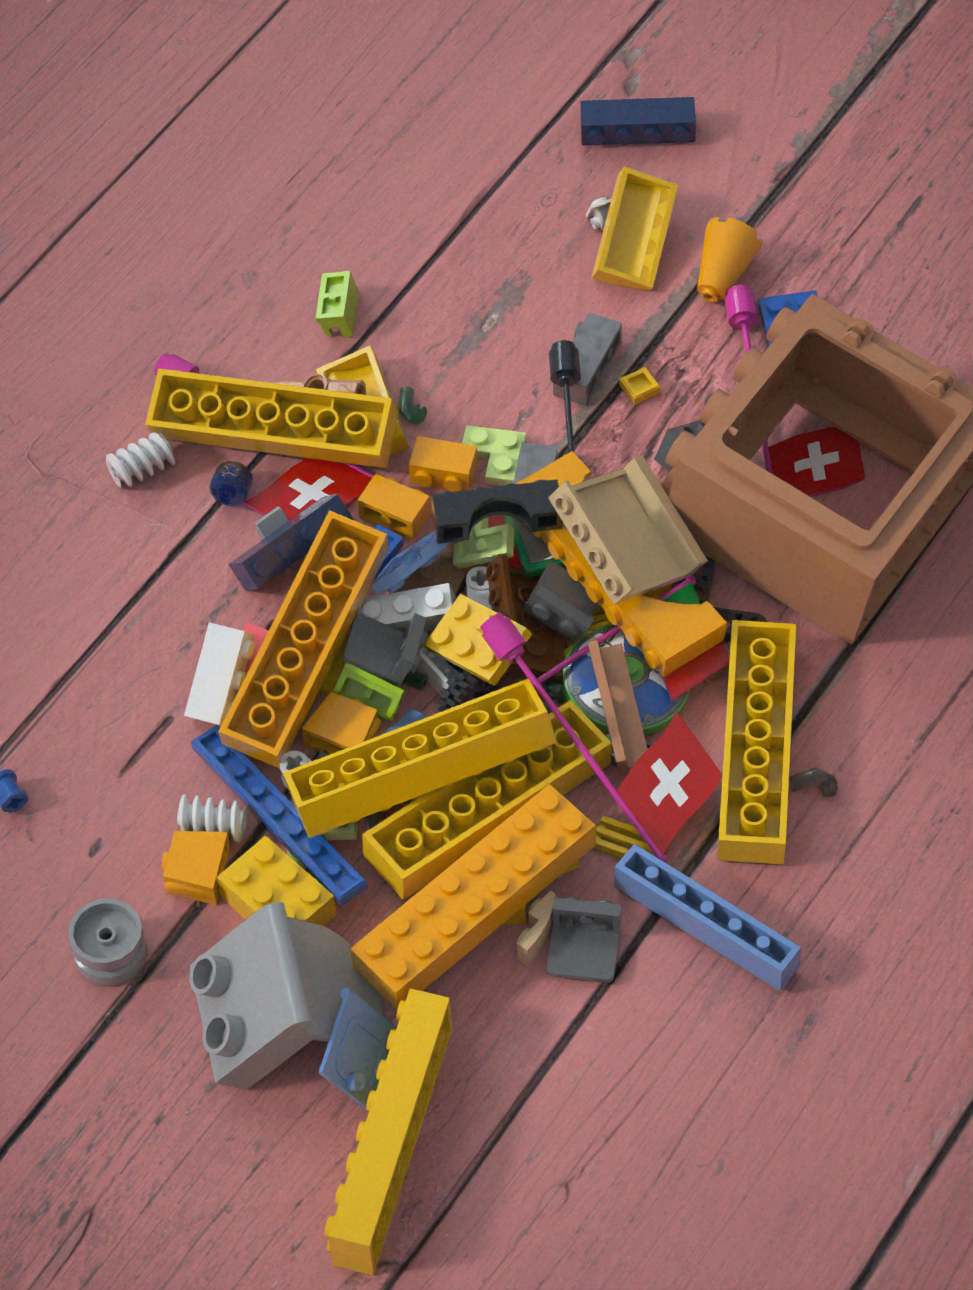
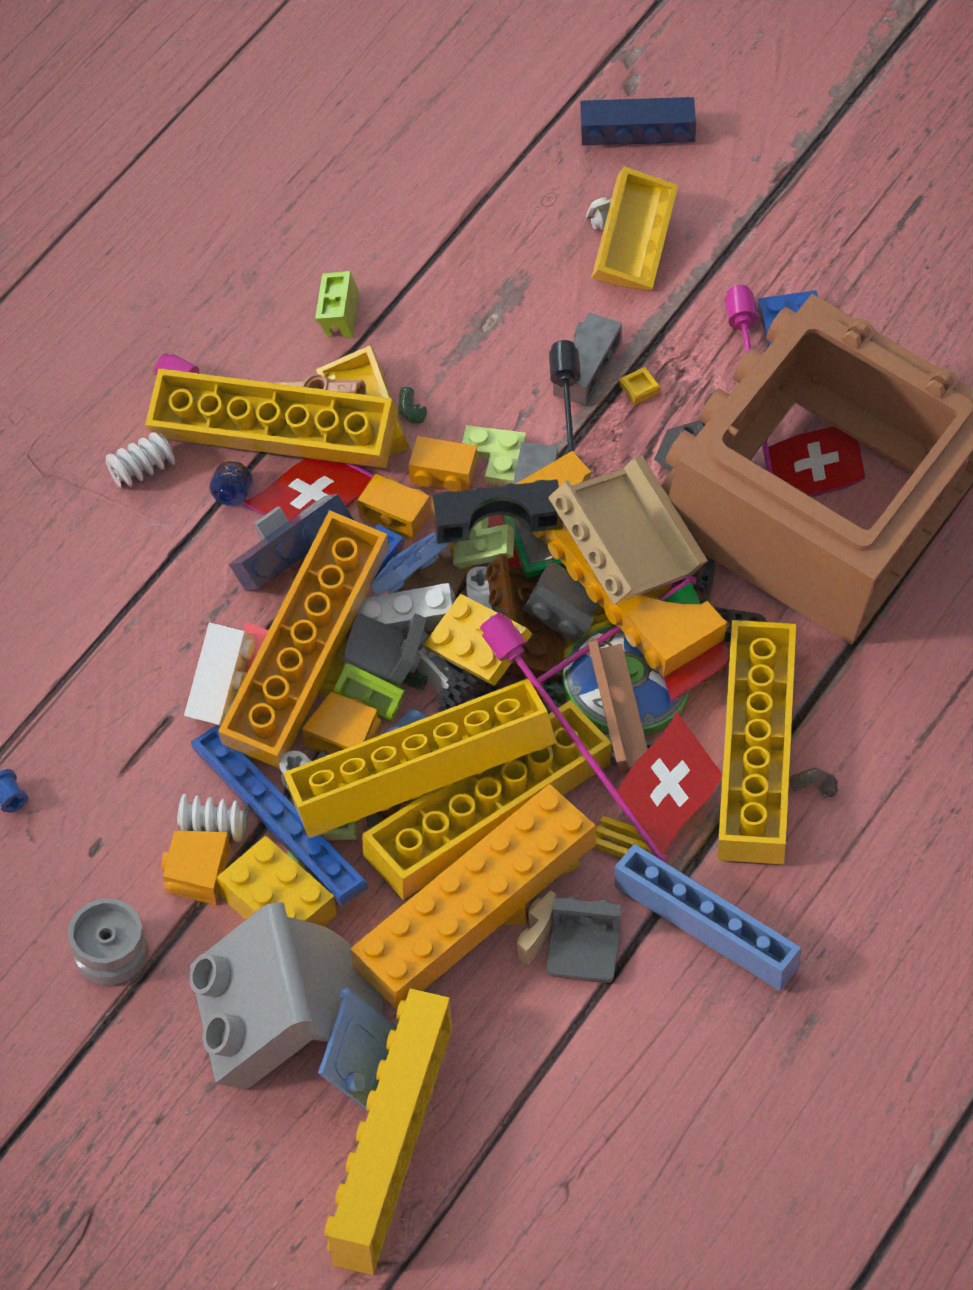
(725, 256): light orange cone -> none

